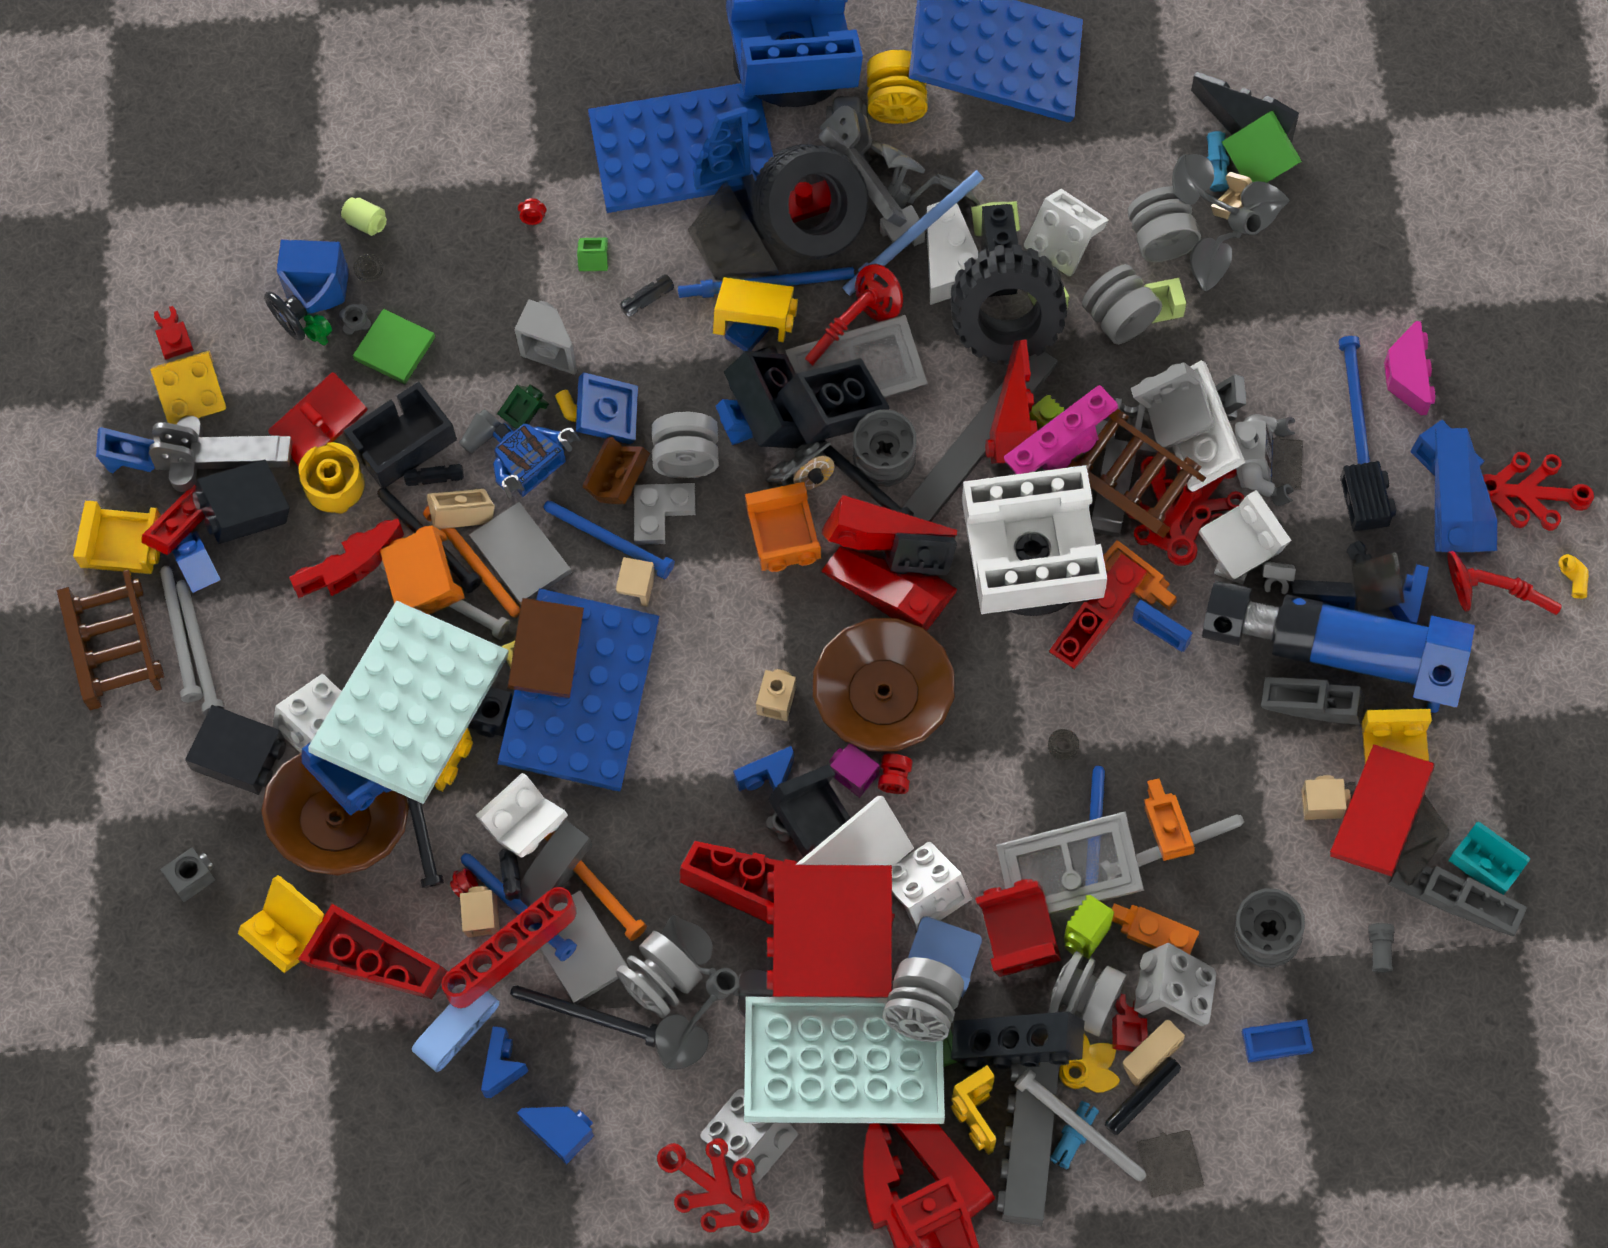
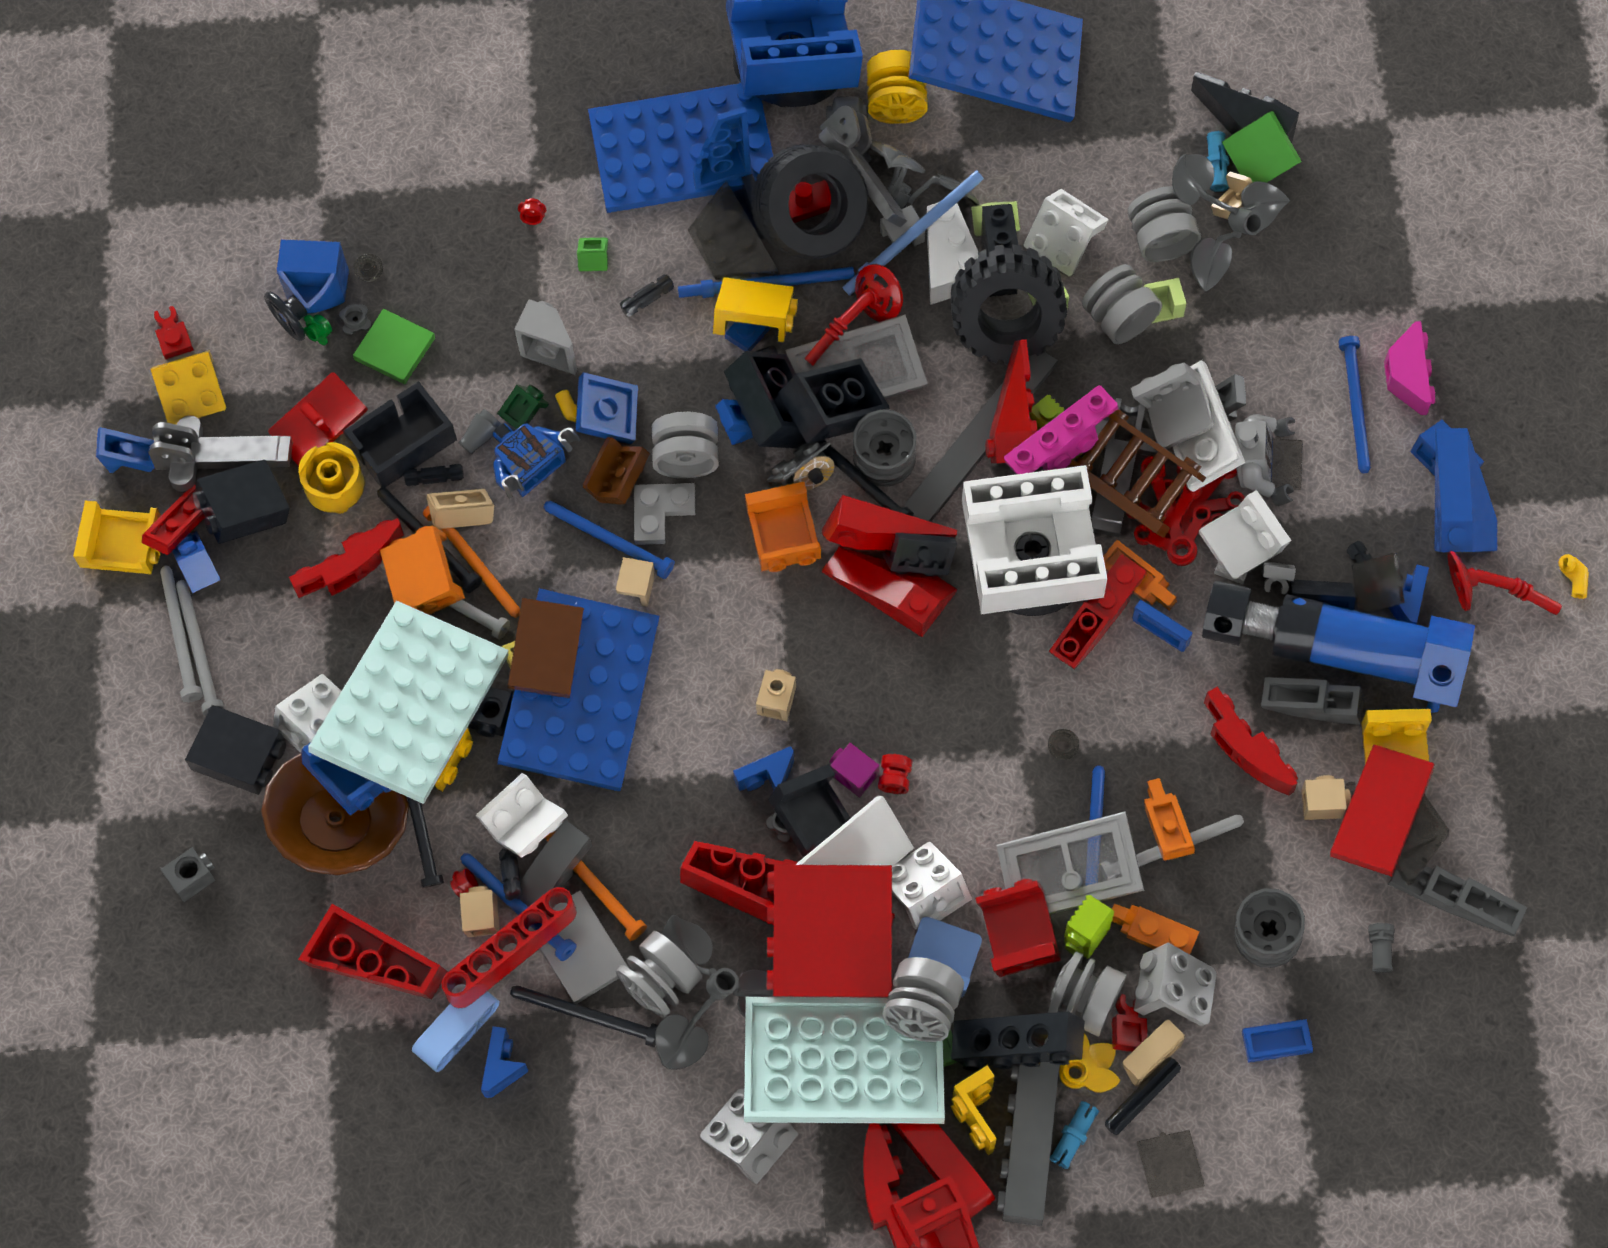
(79, 634): reddish brown fence -> none
(283, 925): yellow bracket -> none
(364, 215): yellowish green brick -> none
(520, 553): light grey tile -> none
(559, 1129): blue slope -> none
(718, 1188): red plant -> none
(889, 657): reddish brown dish -> none
(1027, 1081): light grey bar -> none
(1253, 754): none -> red slope
(1367, 496): black brick -> none
(1489, 859): teal bracket -> none
(1529, 492): red plant -> none

